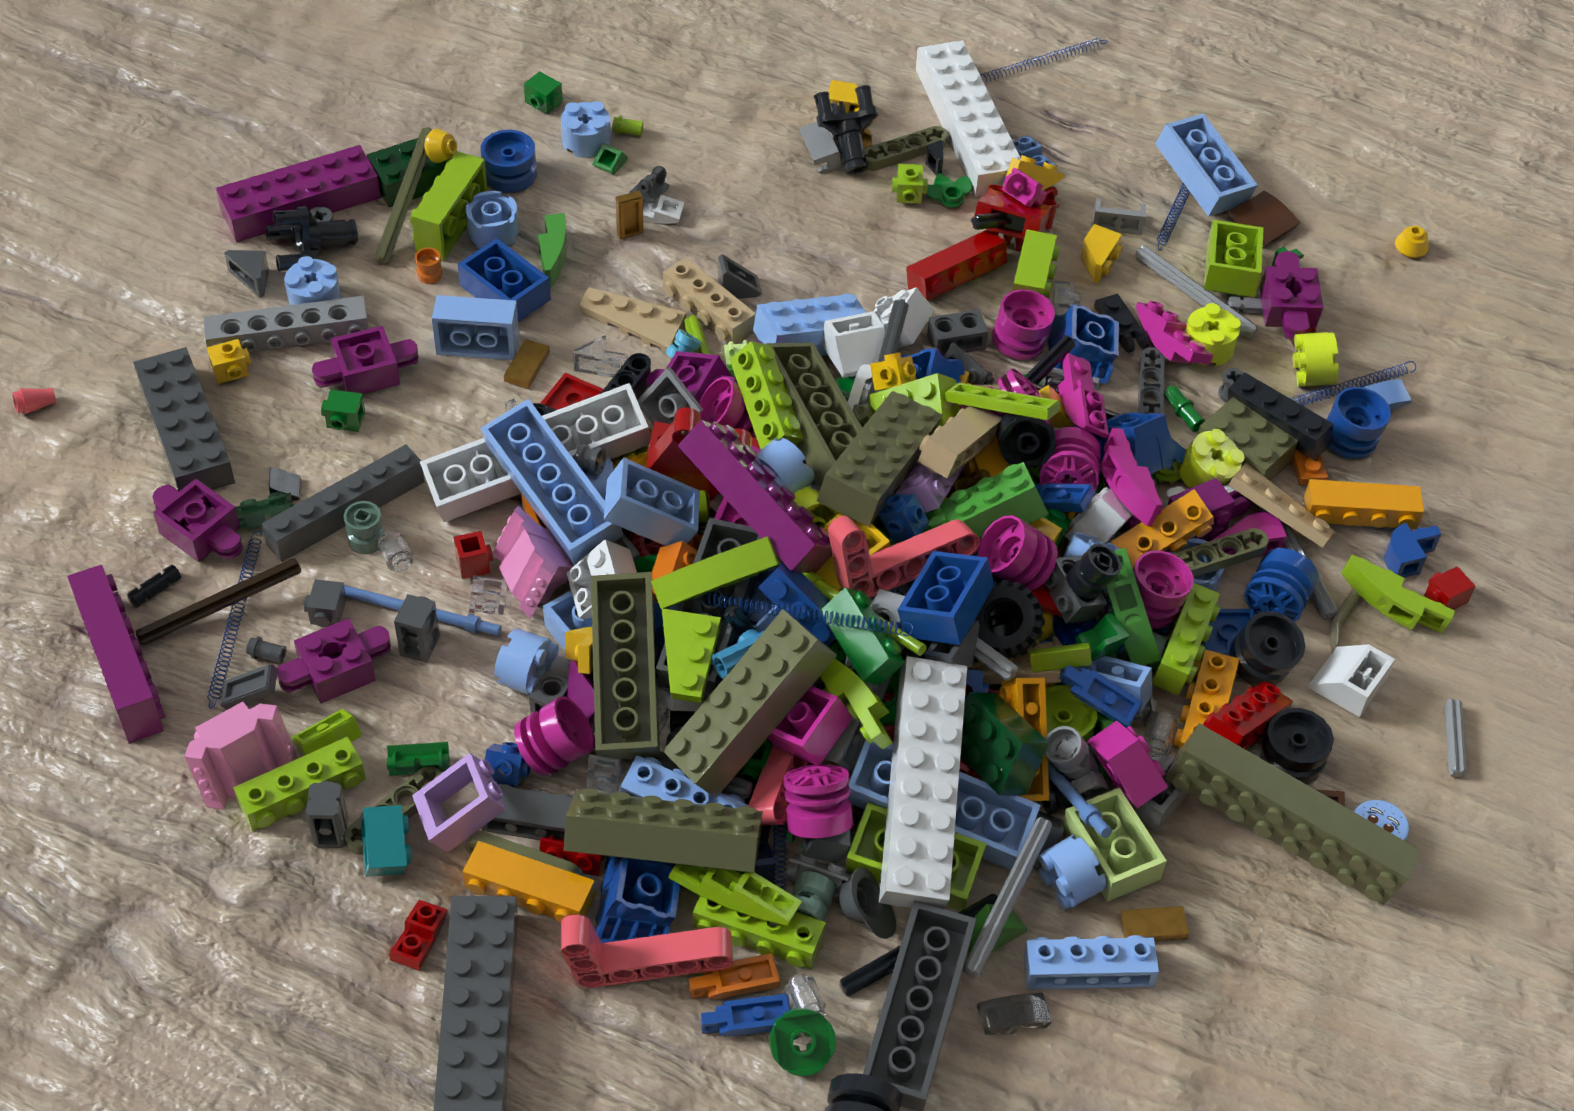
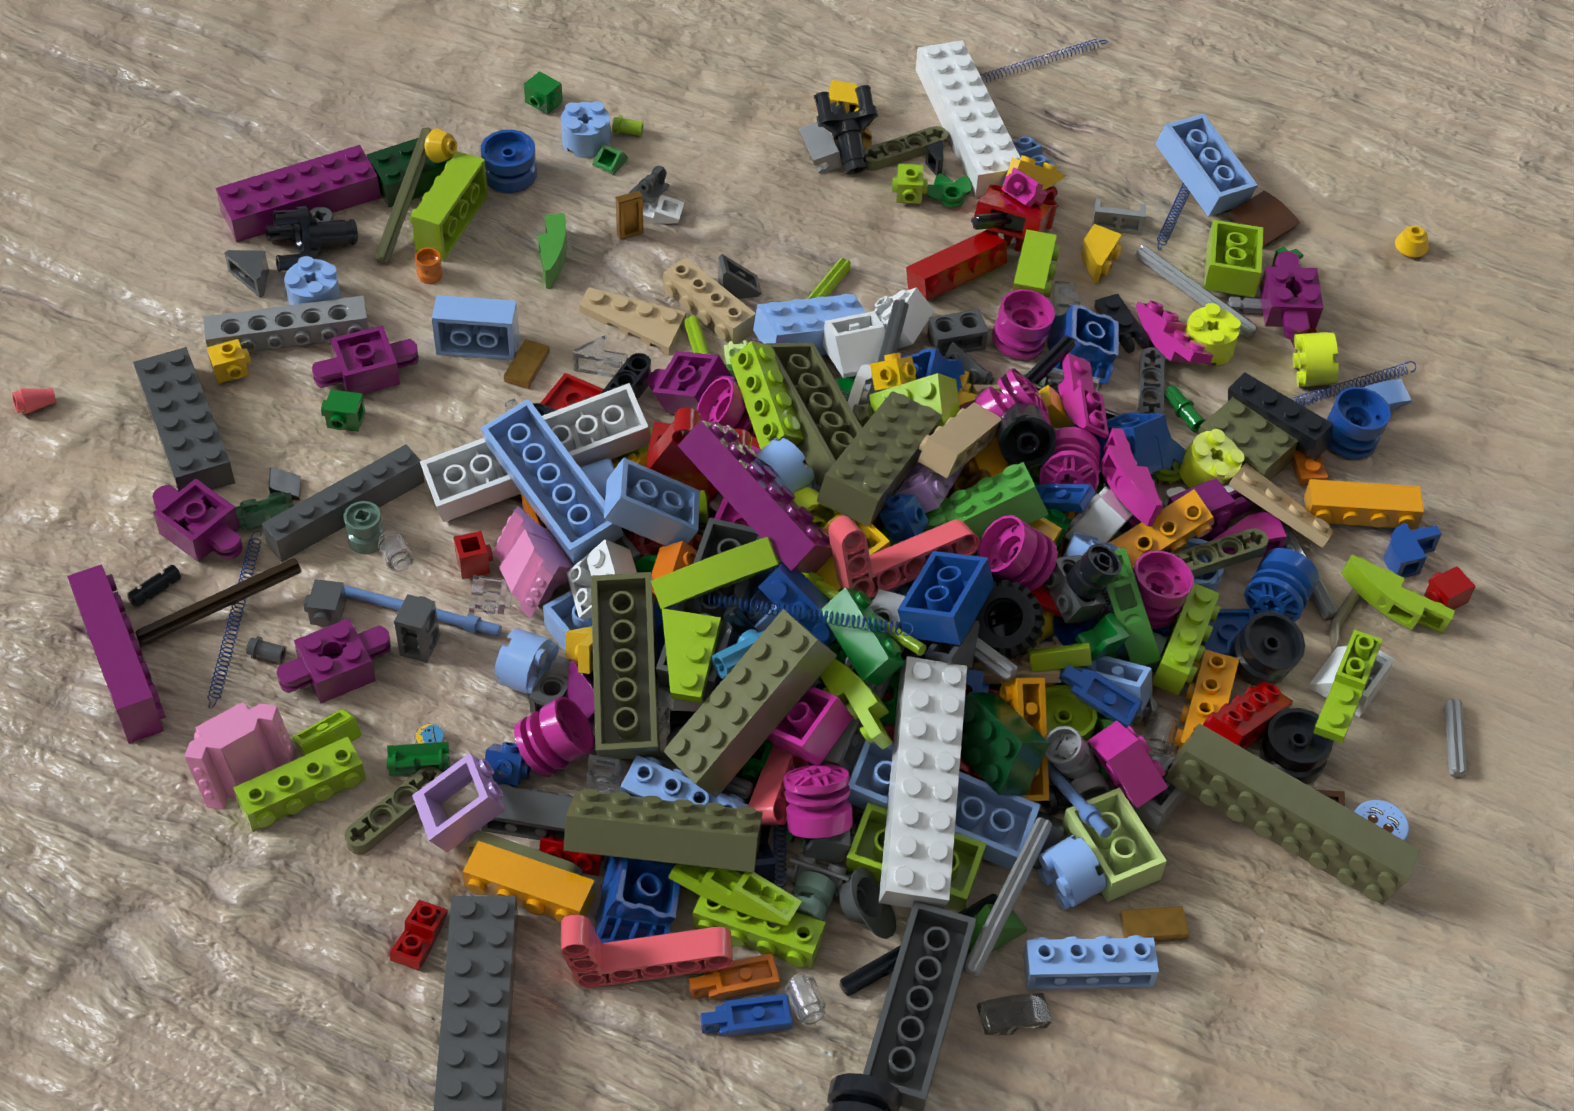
(249, 686): dark grey tile -> none
(327, 815): dark grey brick -> none
(384, 840): teal brick -> none
(429, 733): none -> tile
(491, 218): light blue brick -> none
(504, 275): blue brick -> none
(590, 459): dark grey wheel -> none
(665, 398): light grey slope -> none
(684, 342): medium azure wheel -> none
(817, 1052): green plate -> none
(832, 279): none -> lime axle
(1002, 401): lime tile -> none
(1228, 379): dark grey bush -> none
(1348, 686): none -> lime slope

